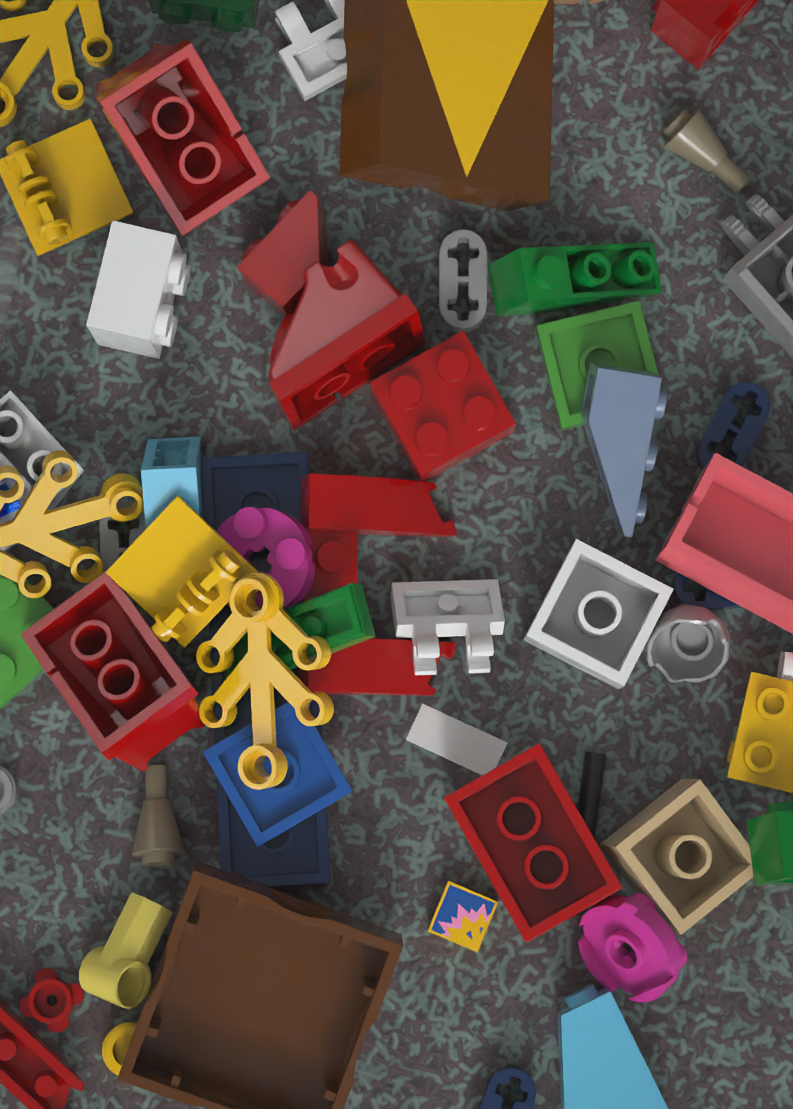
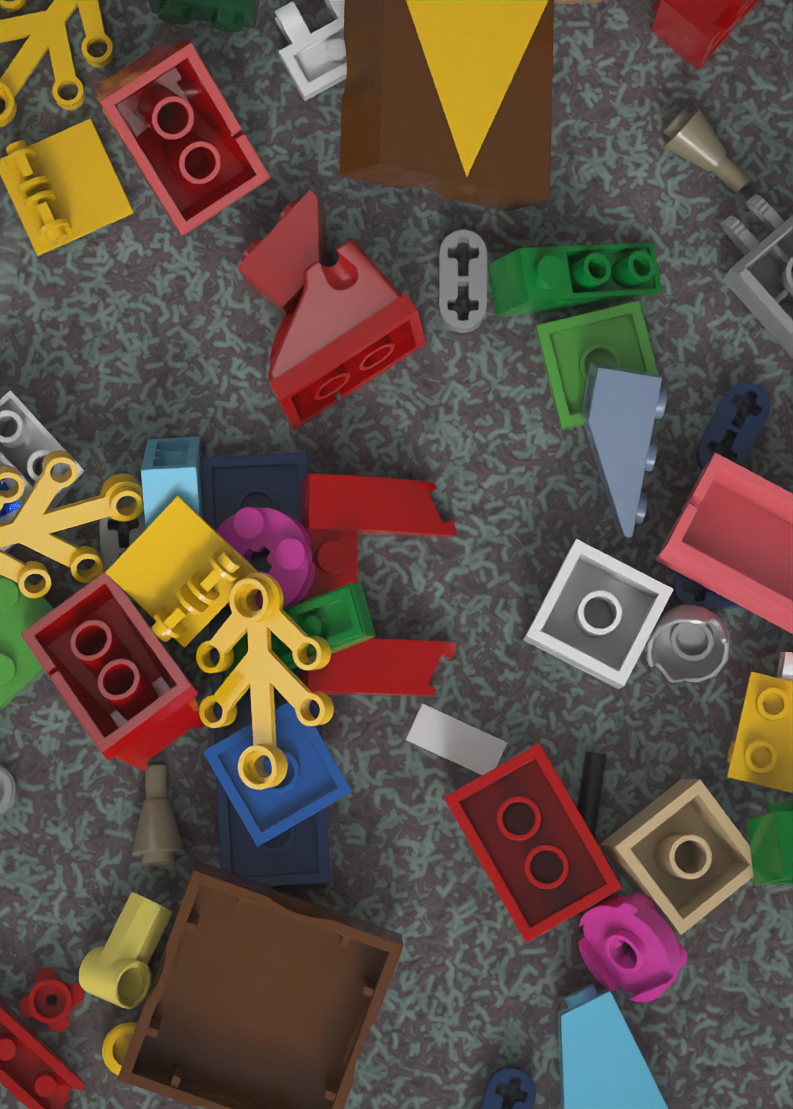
(138, 290): white brick -> none
(442, 407): red brick -> none
(447, 610): white plate -> none
(462, 916): tile -> none

